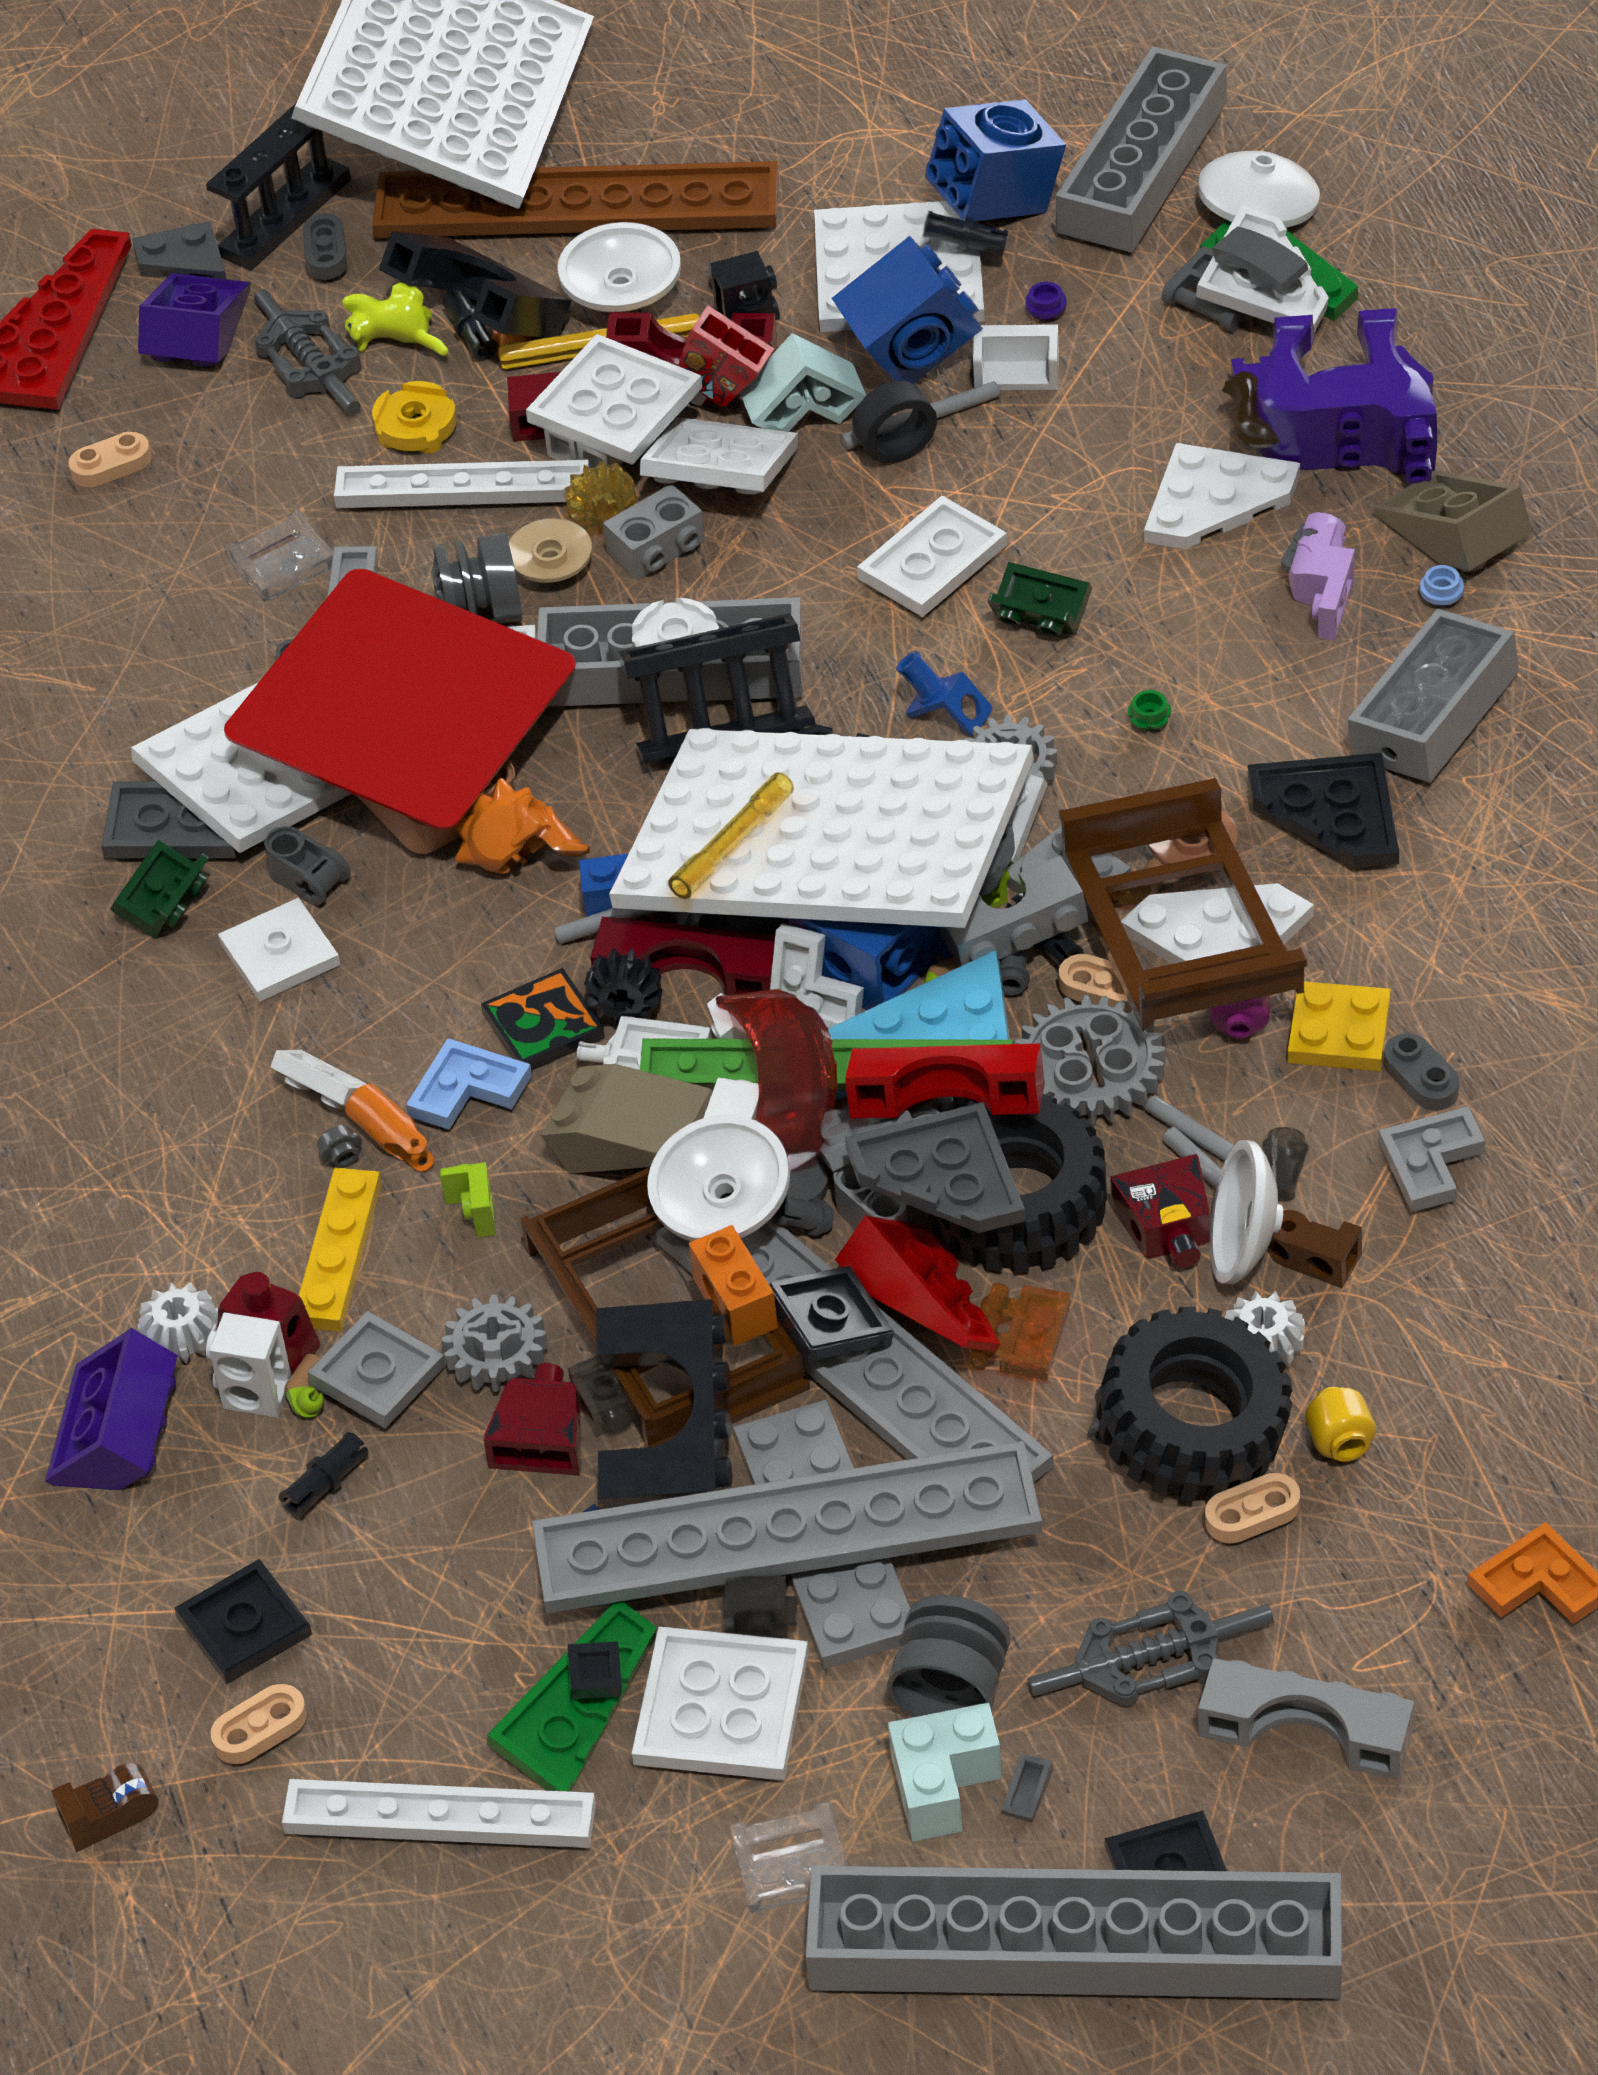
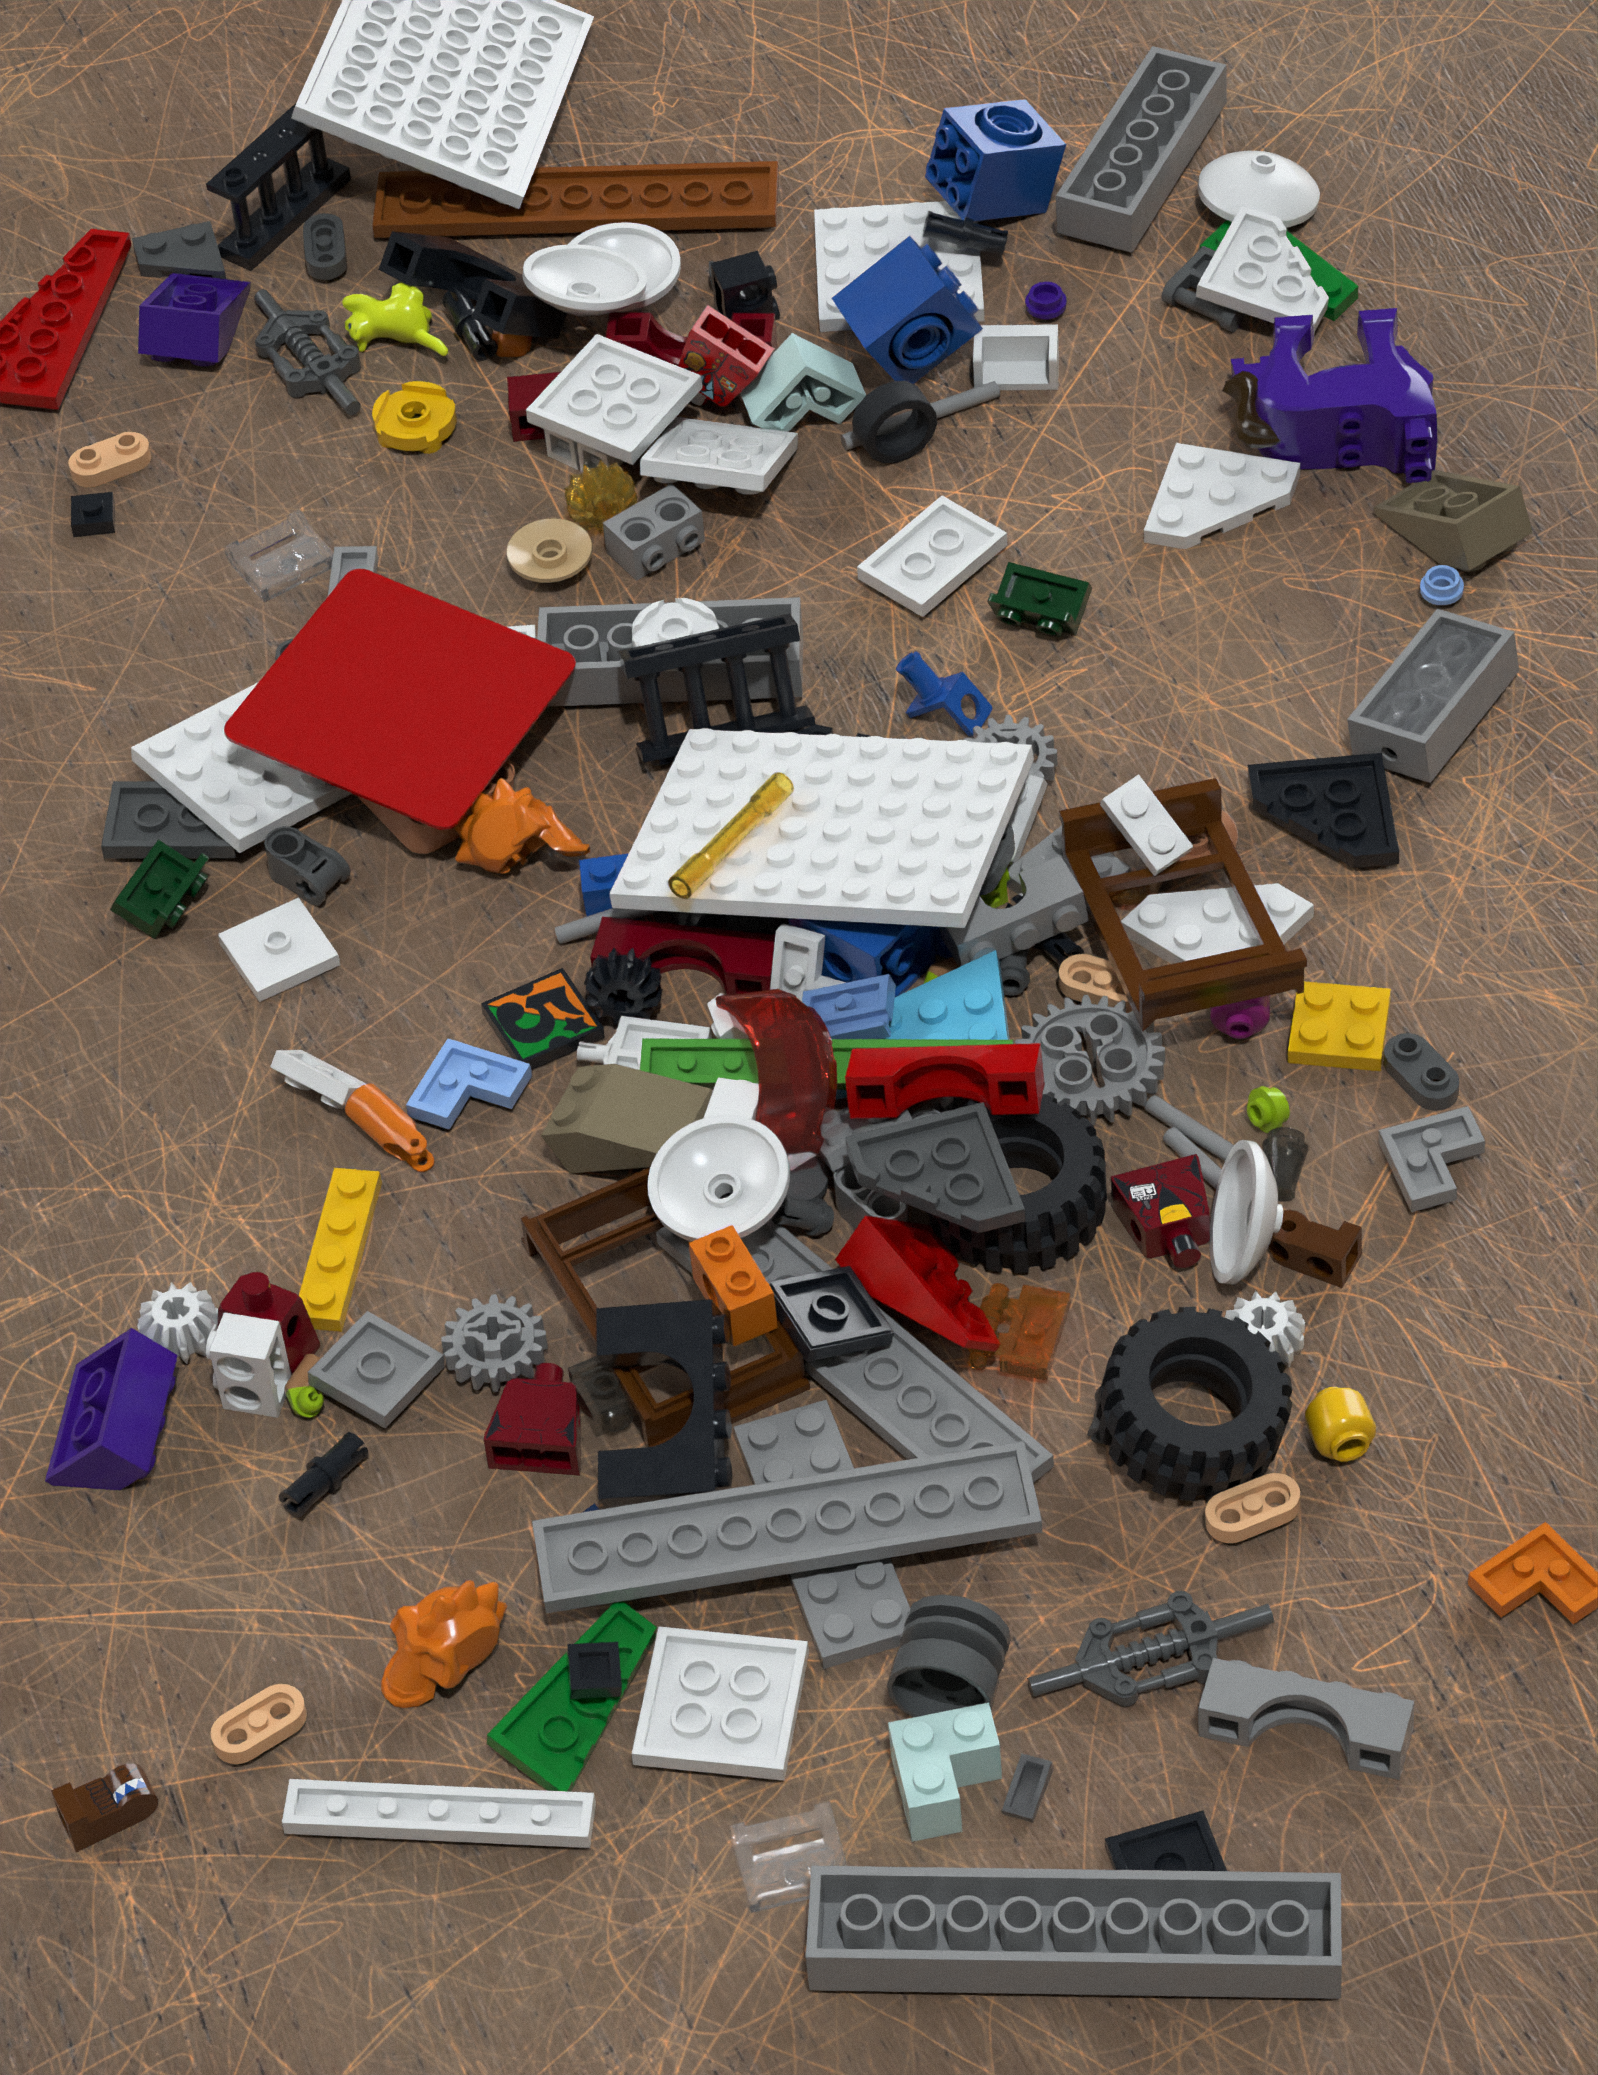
(93, 514): none -> black plate
(243, 1621): black tile -> none
(339, 1146): dark grey plate -> none
(441, 1641): none -> orange head
(454, 483): white plate -> none
(472, 1188): lime bracket -> none
(480, 580): dark grey wheel -> none
(569, 345): yellow axle -> none
(584, 279): none -> white dish
(759, 1606): clear smoke brick -> none
(855, 1008): none -> medium blue plate
(1146, 825): none -> white plate
(1149, 710): green plate -> none
(1264, 258): dark grey slope -> none
(1267, 1108): none -> lime plate
(1321, 570): lavender plate -> none

